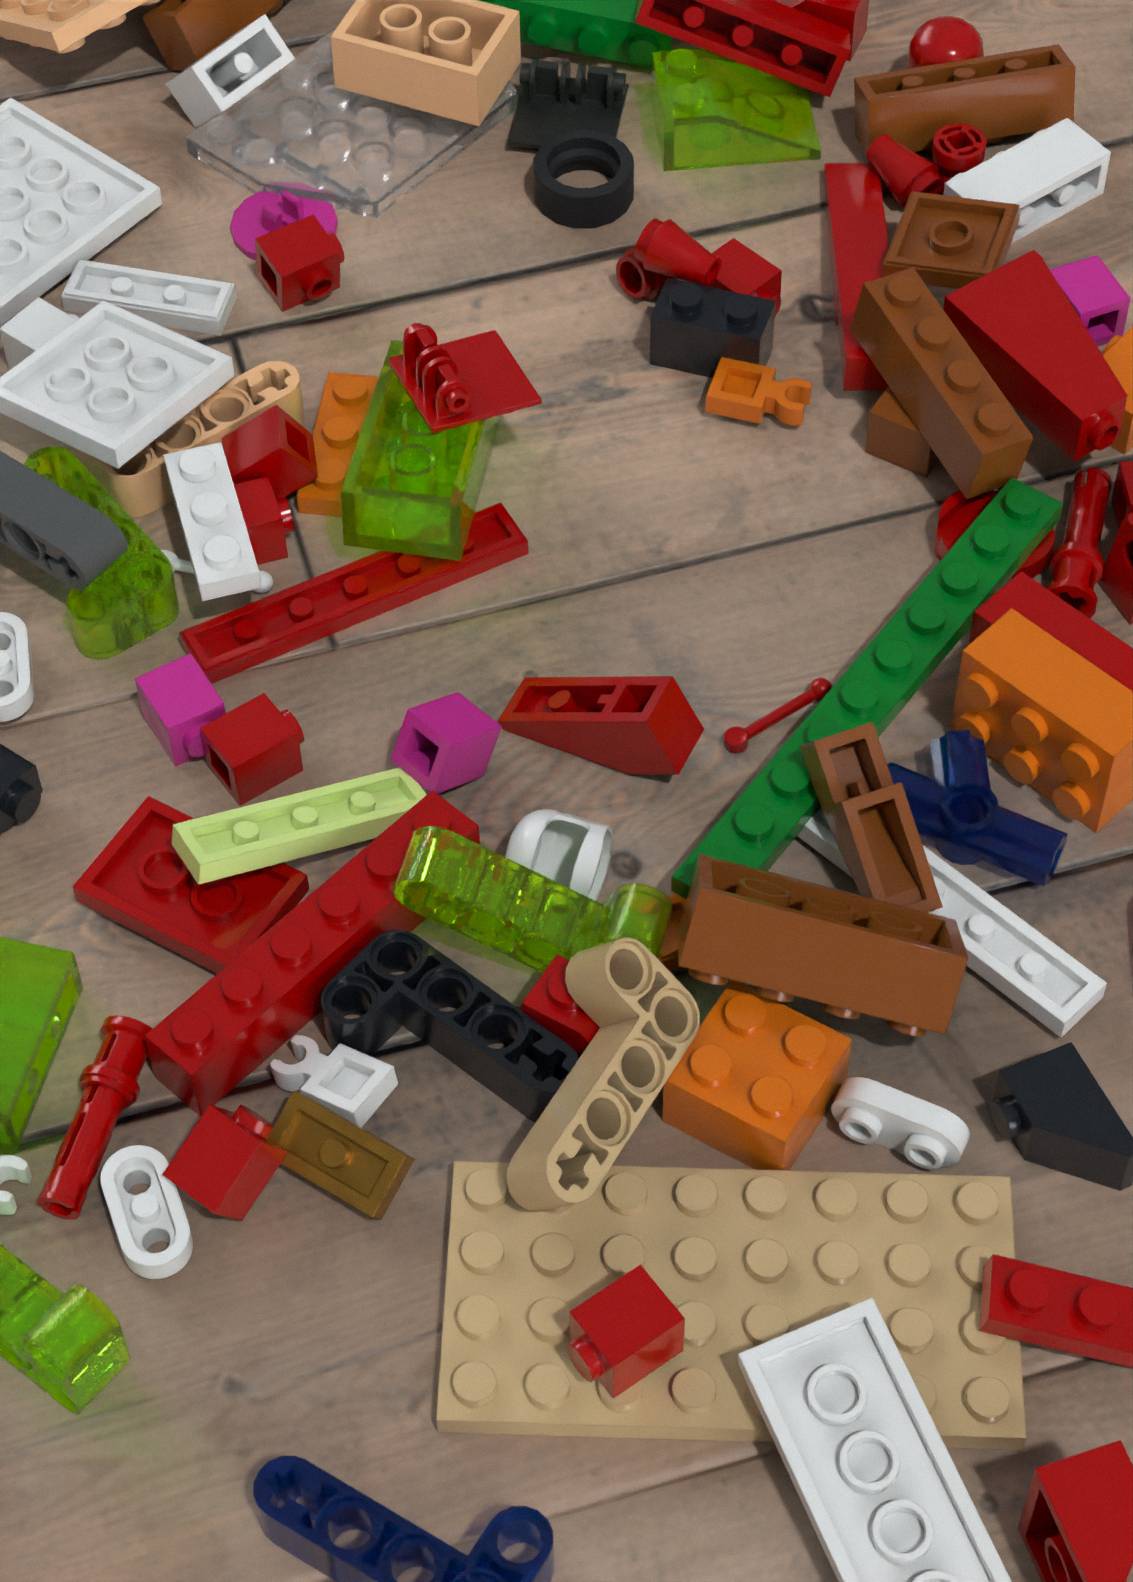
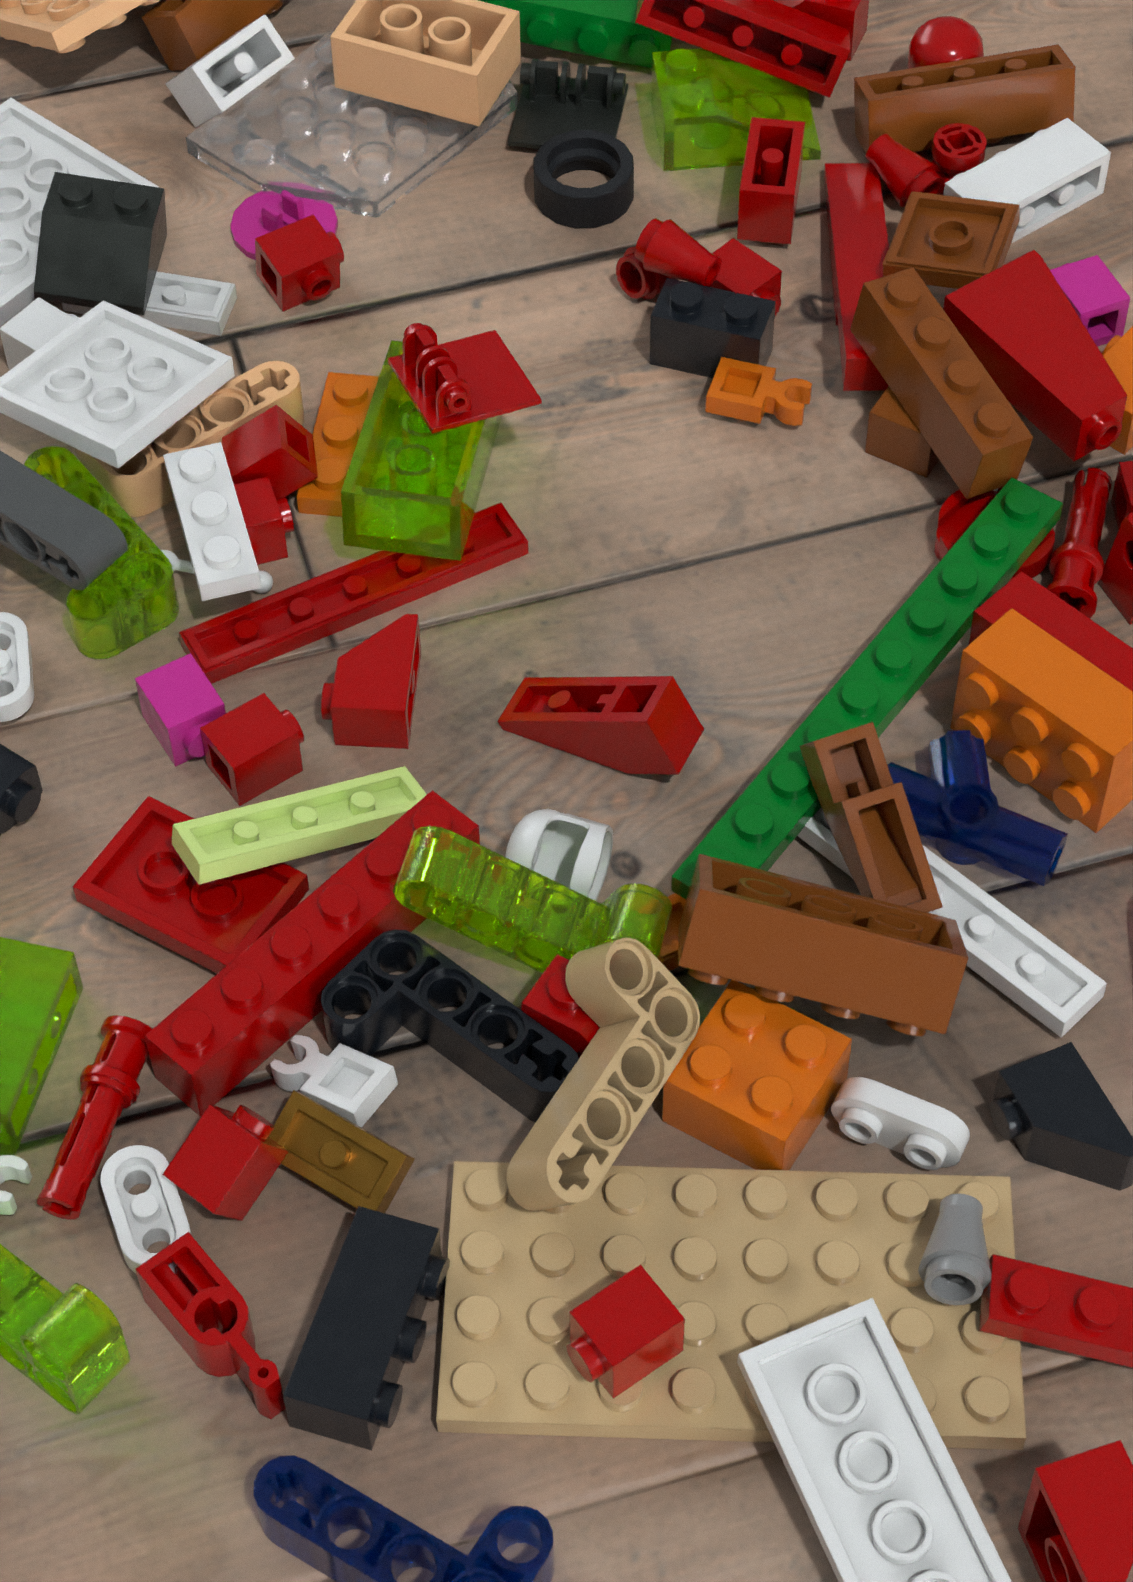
(100, 242): none -> pearl dark grey slope
(198, 1303): none -> red piece
(366, 1329): none -> black brick
(376, 688): none -> red slope
(445, 742): dark pink brick -> none
(737, 737): red hinge -> none
(770, 180): none -> red brick
(956, 1255): none -> light grey cone

